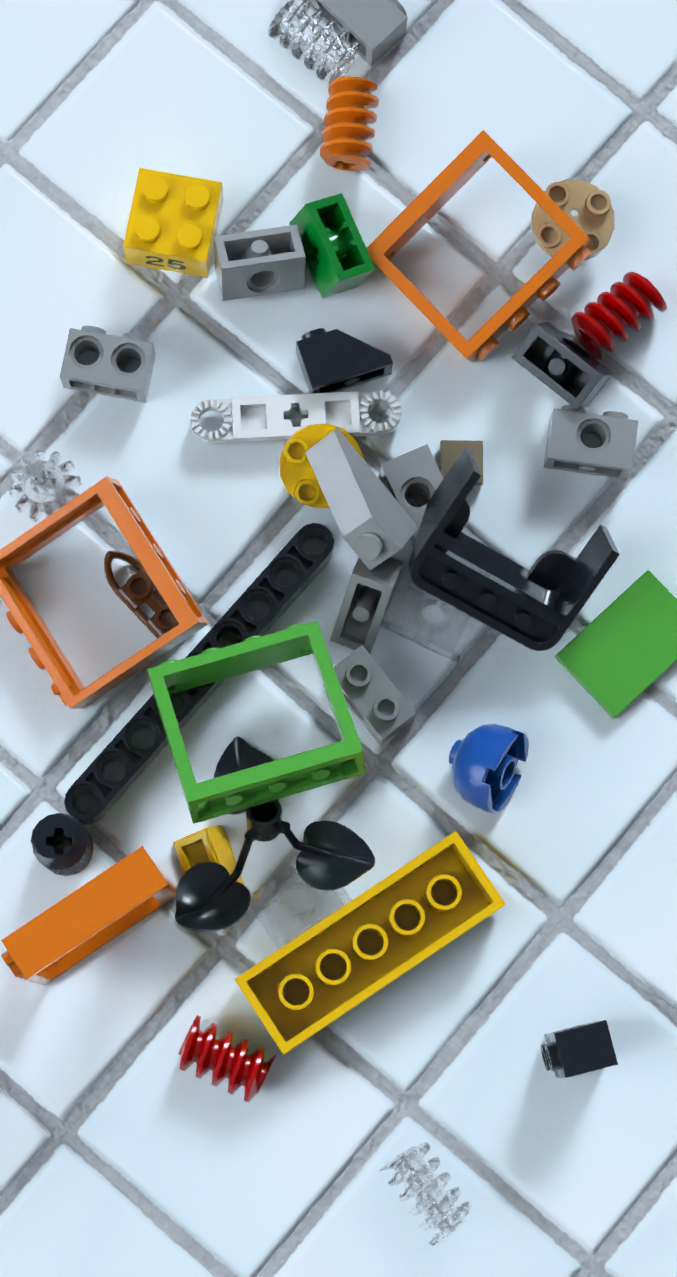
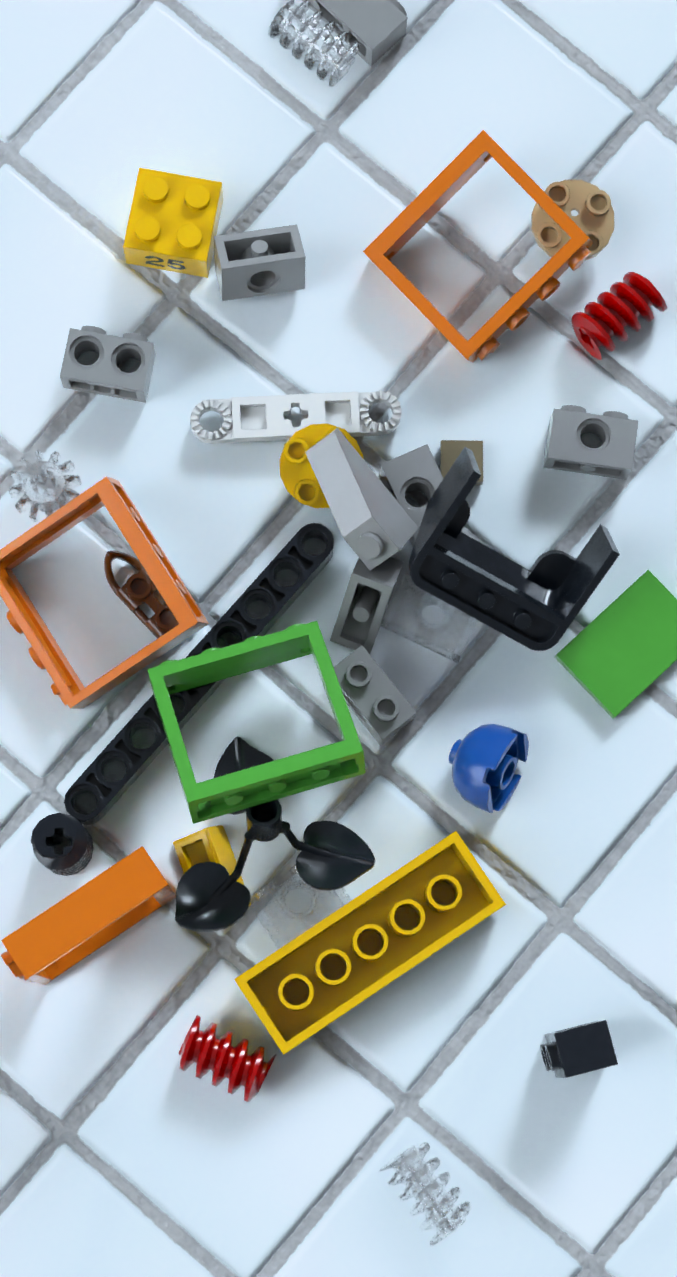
(332, 245): green brick -> none
(339, 361): black slope -> none
(347, 123): orange piece -> none
(562, 365): black brick -> none

